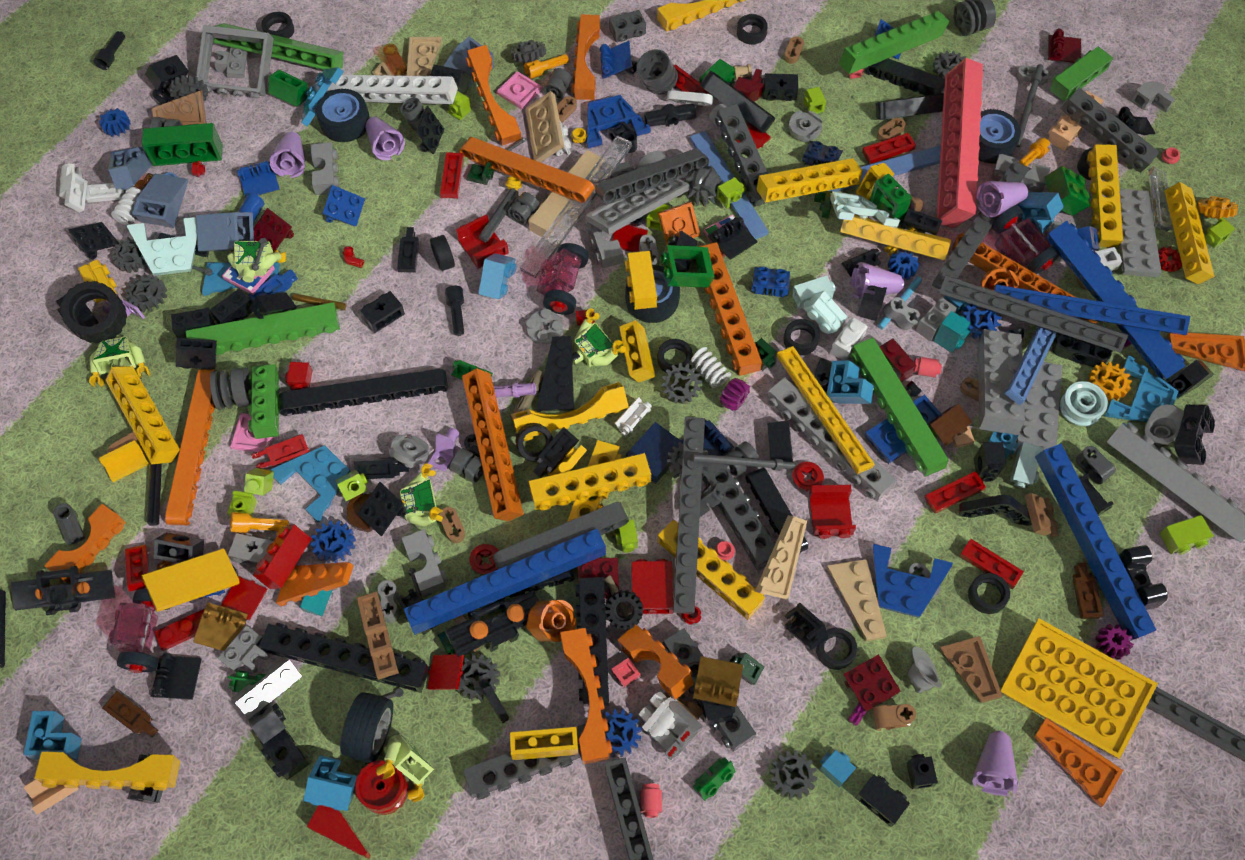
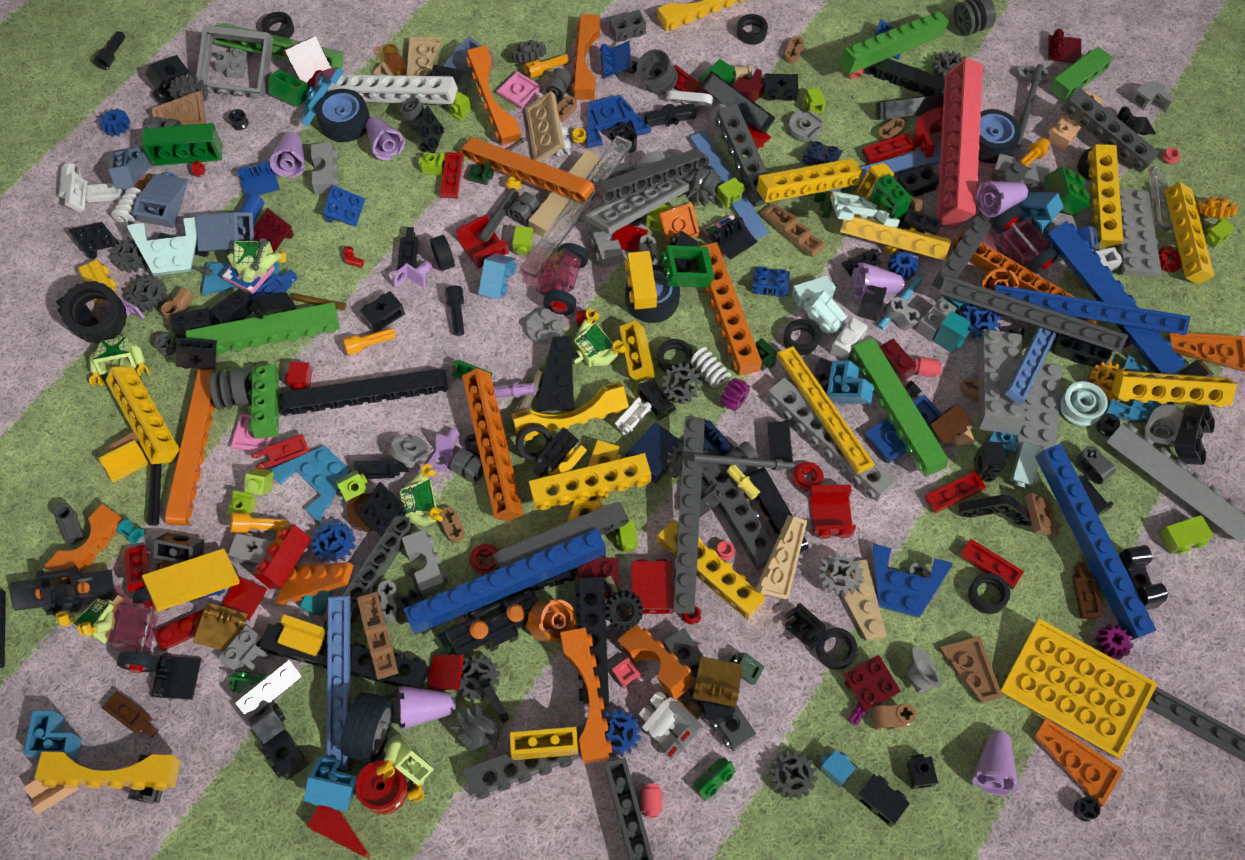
(96, 620): none -> torso
(130, 531): none -> teal bush
(165, 340): none -> dark grey wheel
(177, 304): none -> medium nougat piece
(238, 119): none -> black wheel
(301, 635): none -> yellow panel
(307, 60): none -> panel
(338, 675): none -> medium blue tile
(355, 344): none -> light orange piece
(377, 569): none -> dark grey beam
(415, 274): none -> lavender bracket
(422, 706): none -> lavender cone
(432, 163): none -> lime brick
(476, 729): none -> dark grey hair
(523, 240): none -> lime brick
(652, 394): none -> black hinge
(743, 482): none -> light yellow axle
(795, 232): none -> medium nougat slope
(837, 565): none -> light grey gear
(919, 181): none -> black brick
(927, 125): none -> red arch
(1090, 811): none -> black wheel
(1106, 429): none -> black wheel
(1222, 388): none -> yellow brick

